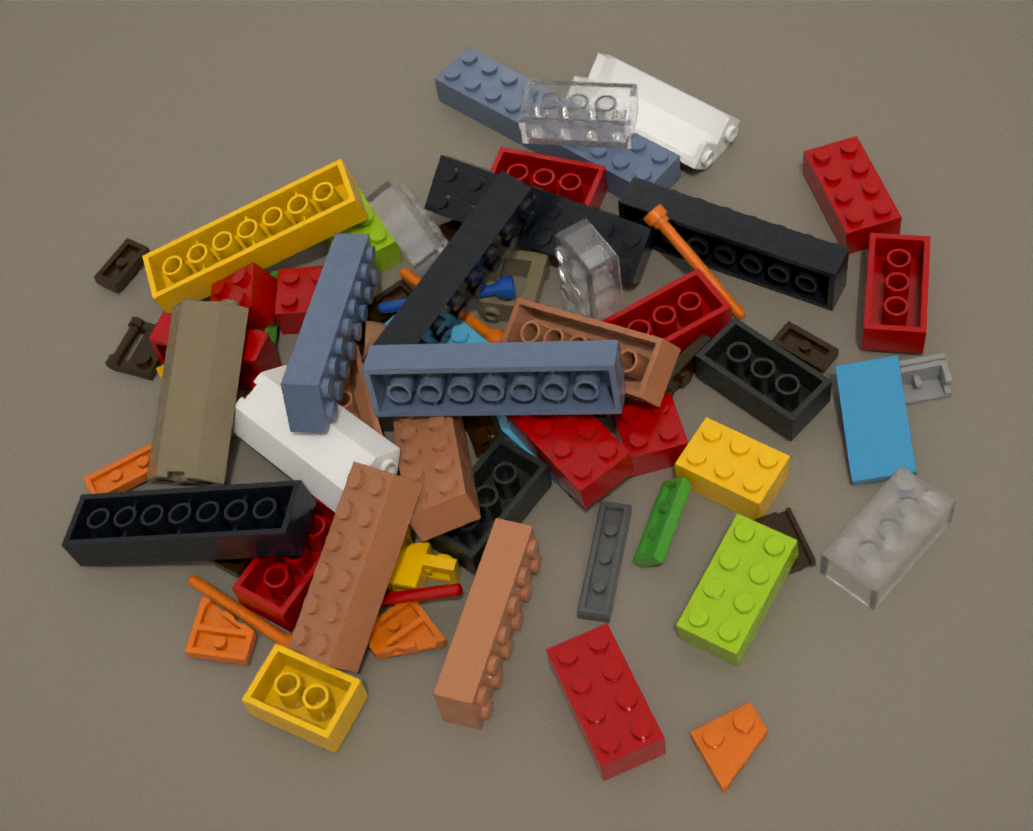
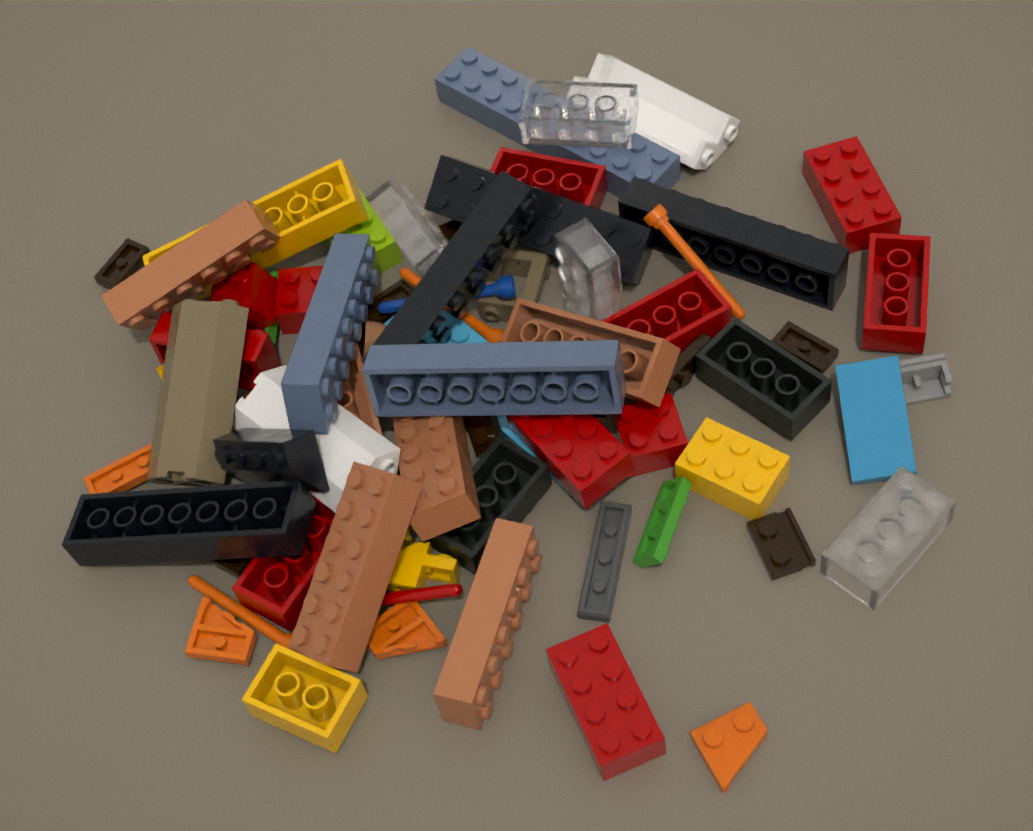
(143, 360): dark brown plate -> none
(192, 266): none -> nougat brick
(272, 456): none -> black slope
(737, 589): lime brick -> none

